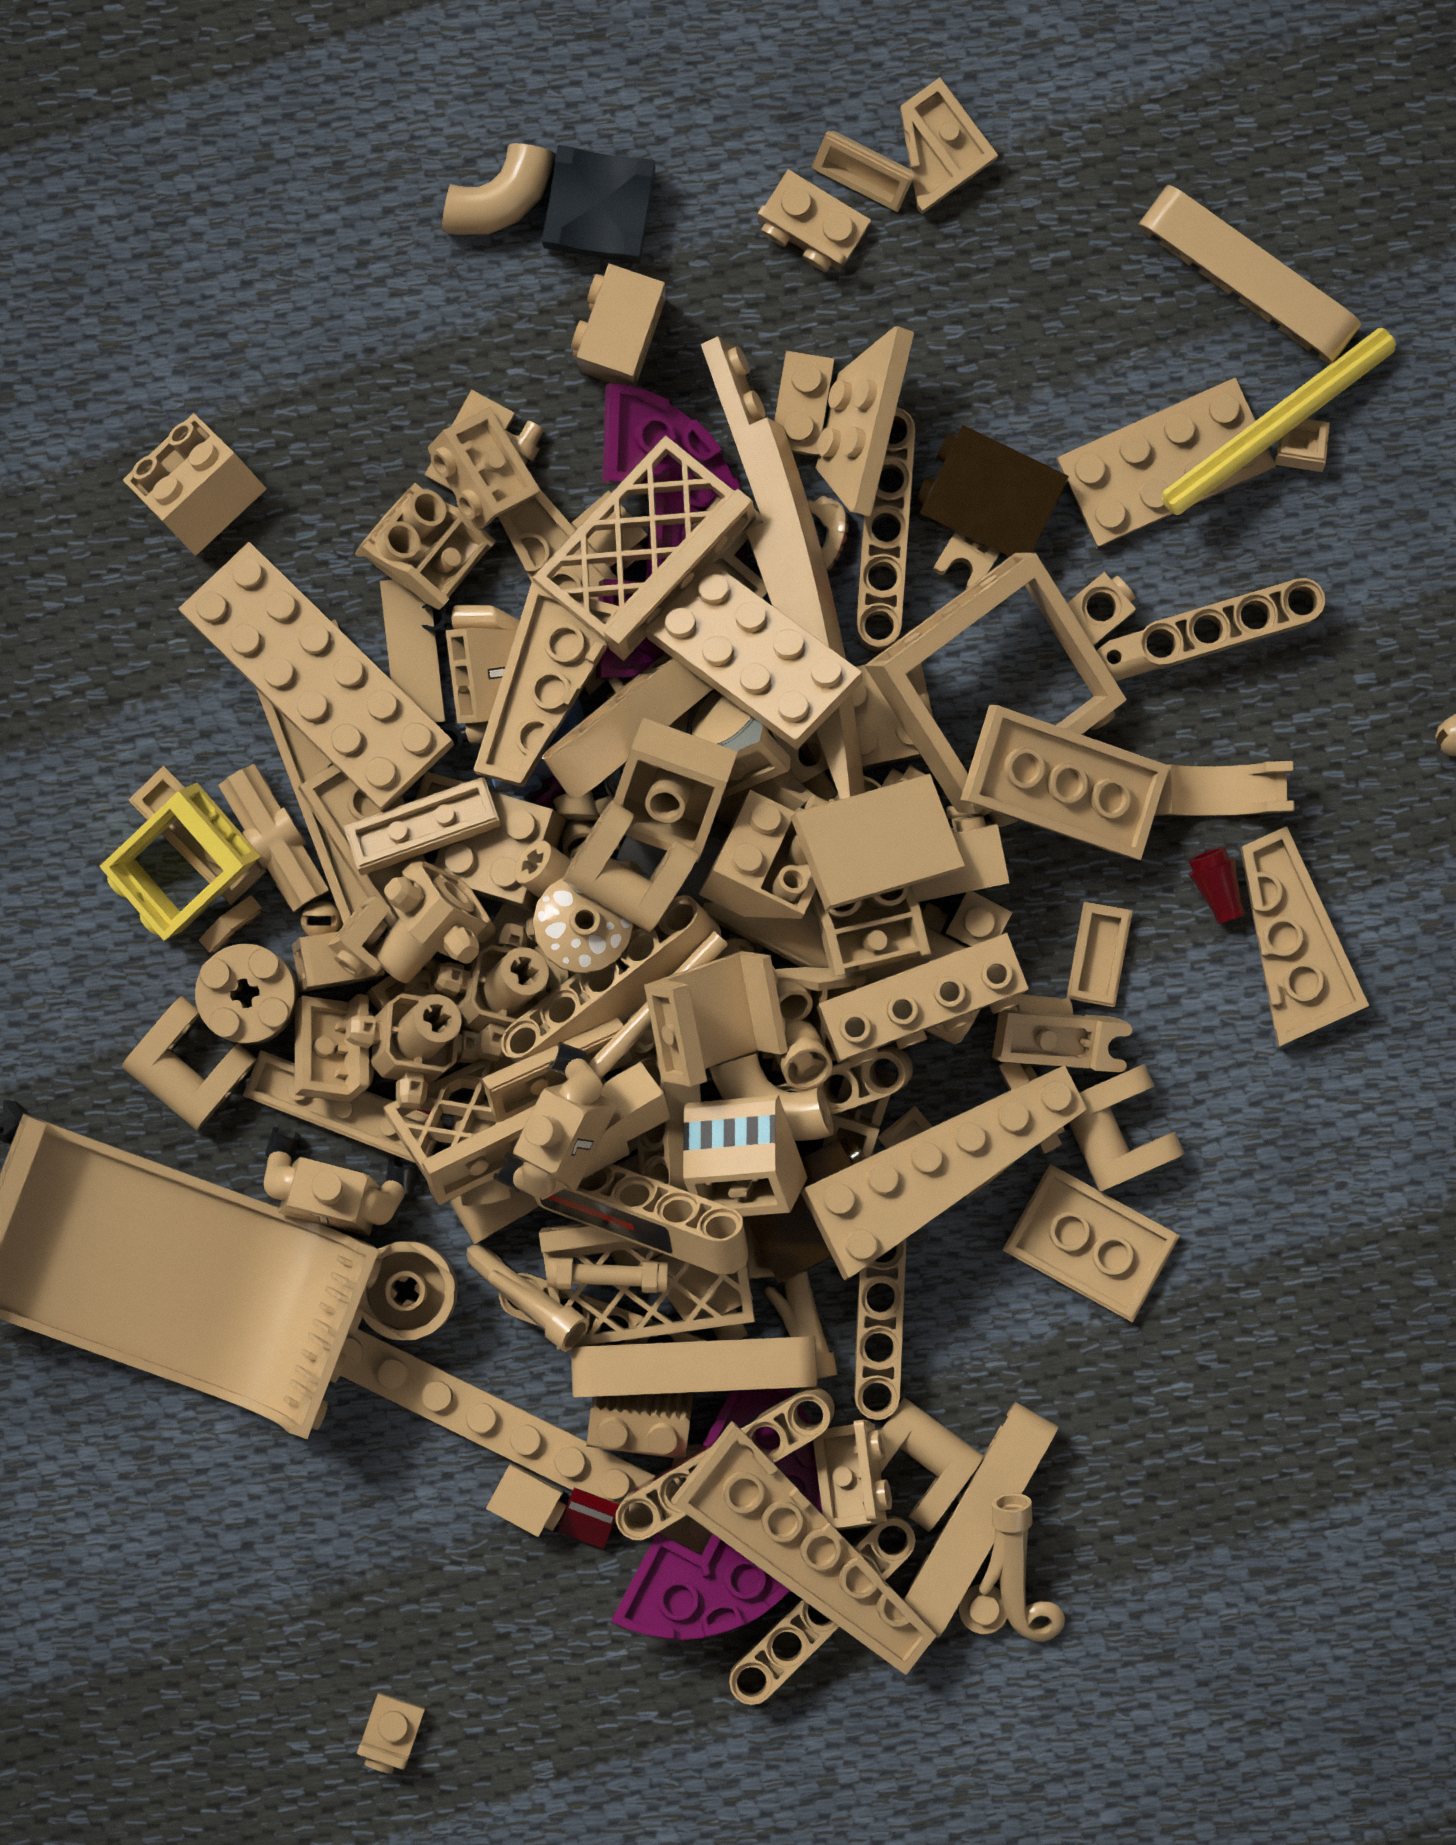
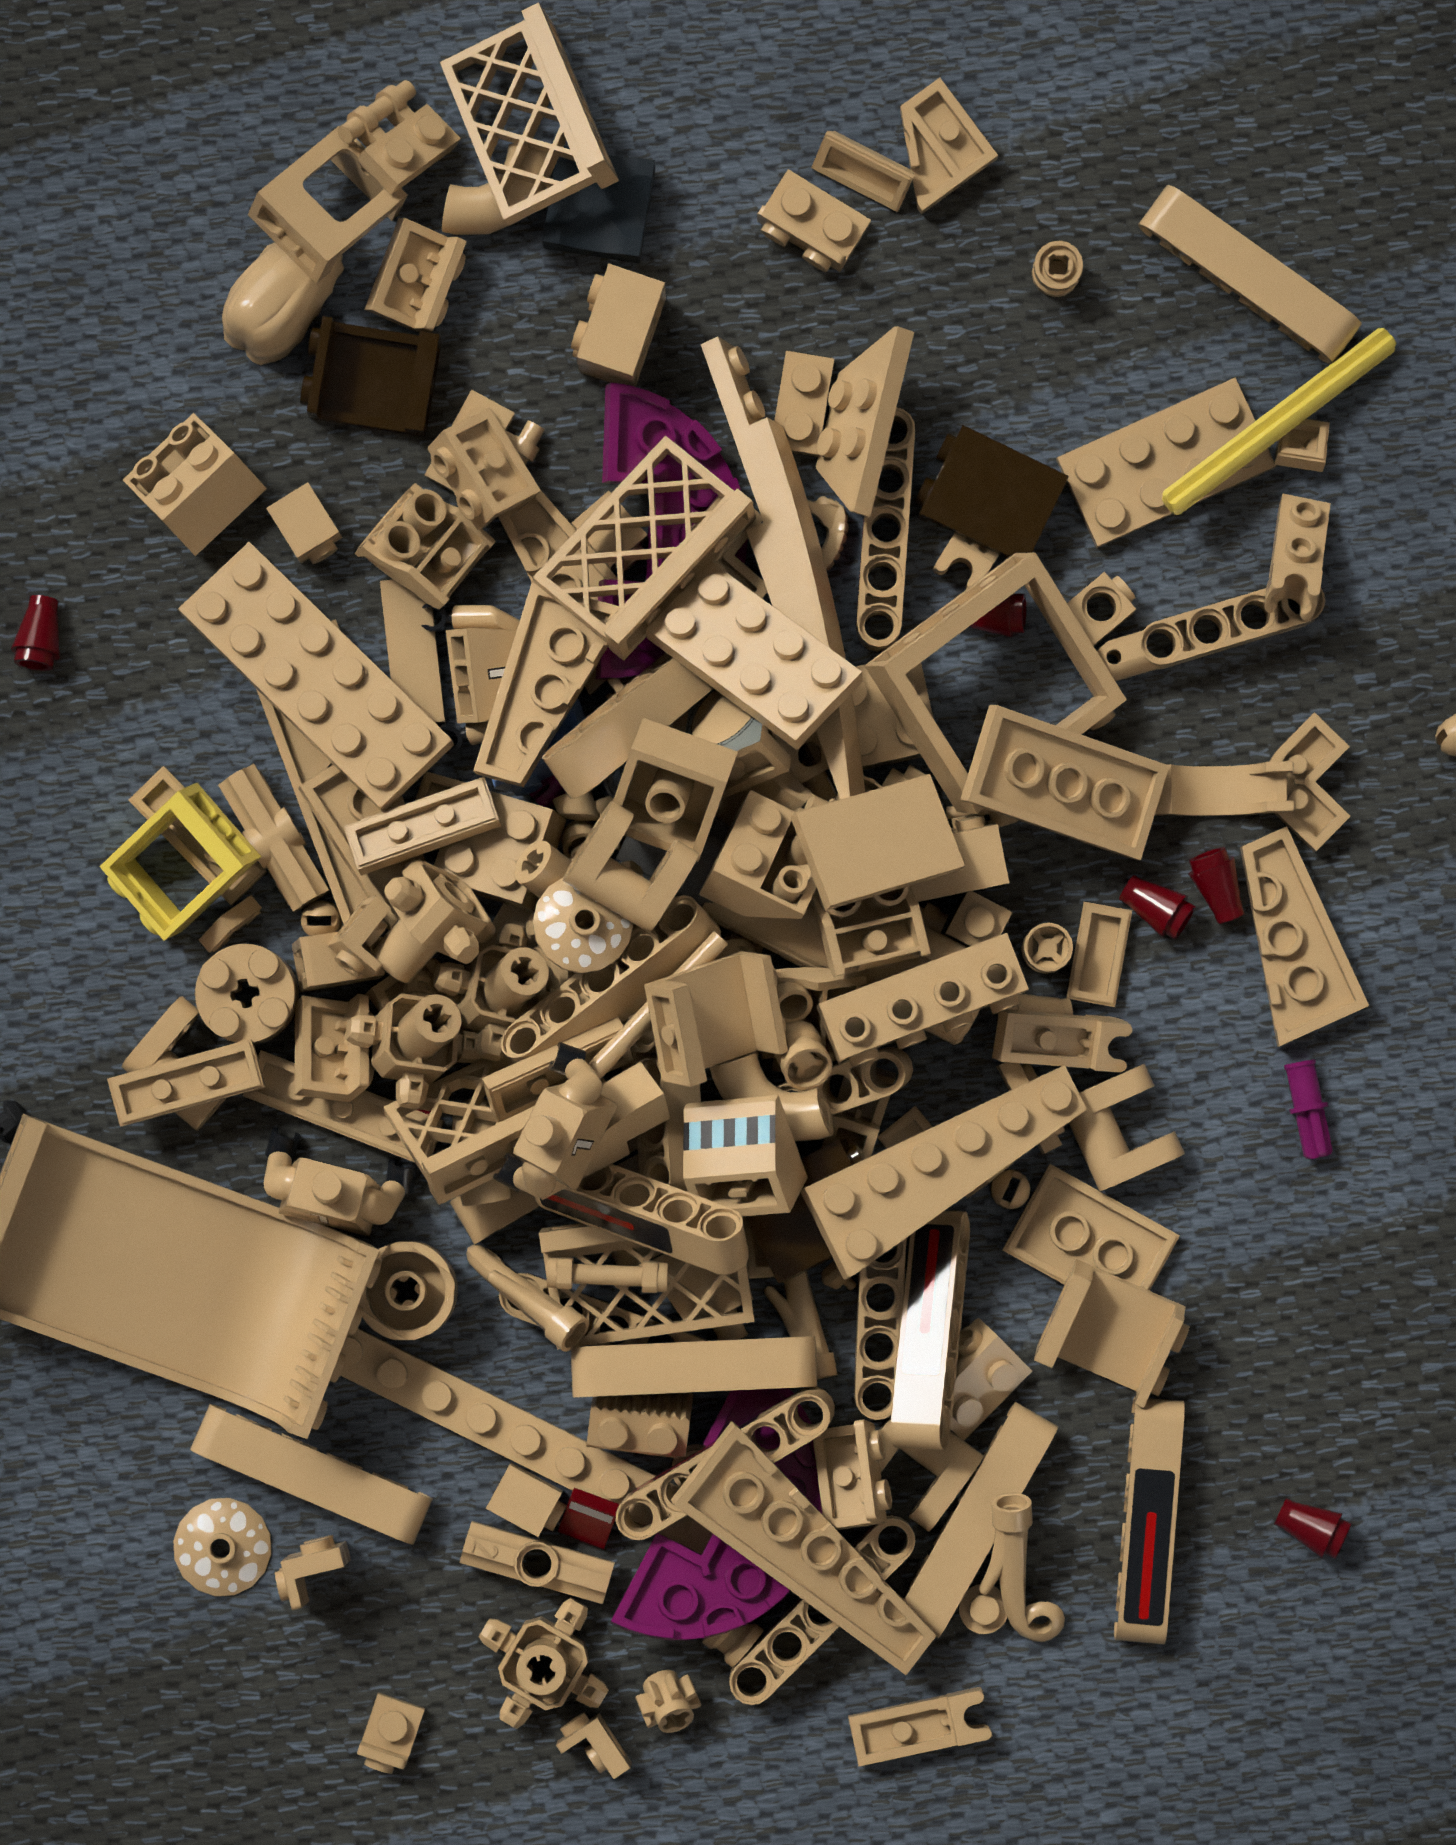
(38, 635): none -> dark red cone
(186, 1082): none -> tan tile
(247, 1540): none -> tan dish
(274, 305): none -> tan hair
(303, 225): none -> tan window
(305, 525): none -> tan brick
(311, 1474): none -> tan beam
(315, 1557): none -> tan bracket
(371, 377): none -> dark brown panel
(406, 149): none -> tan plate
(416, 276): none -> tan bracket
(504, 1555): none -> tan piece
(553, 1640): none -> tan piece
(569, 110): none -> tan fence
(604, 1748): none -> tan bracket
(668, 1701): none -> tan gear
(735, 1643): none -> tan wheel
(832, 1277): none -> tan rock
(916, 1727): none -> tan plate
(930, 1333): none -> beam
(984, 1376): none -> tan bracket
(1001, 1184): none -> tan hinge
(1006, 617): none -> dark red cone
(1051, 275): none -> tan wheel
(1052, 942): none -> tan wheel
(1113, 1330): none -> tan panel
(1150, 1521): none -> beam
(1158, 906): none -> dark red cone
(1298, 554): none -> tan plate
(1309, 1109): none -> magenta axle
(1313, 751): none -> tan plate
(1314, 1527): none -> dark red cone

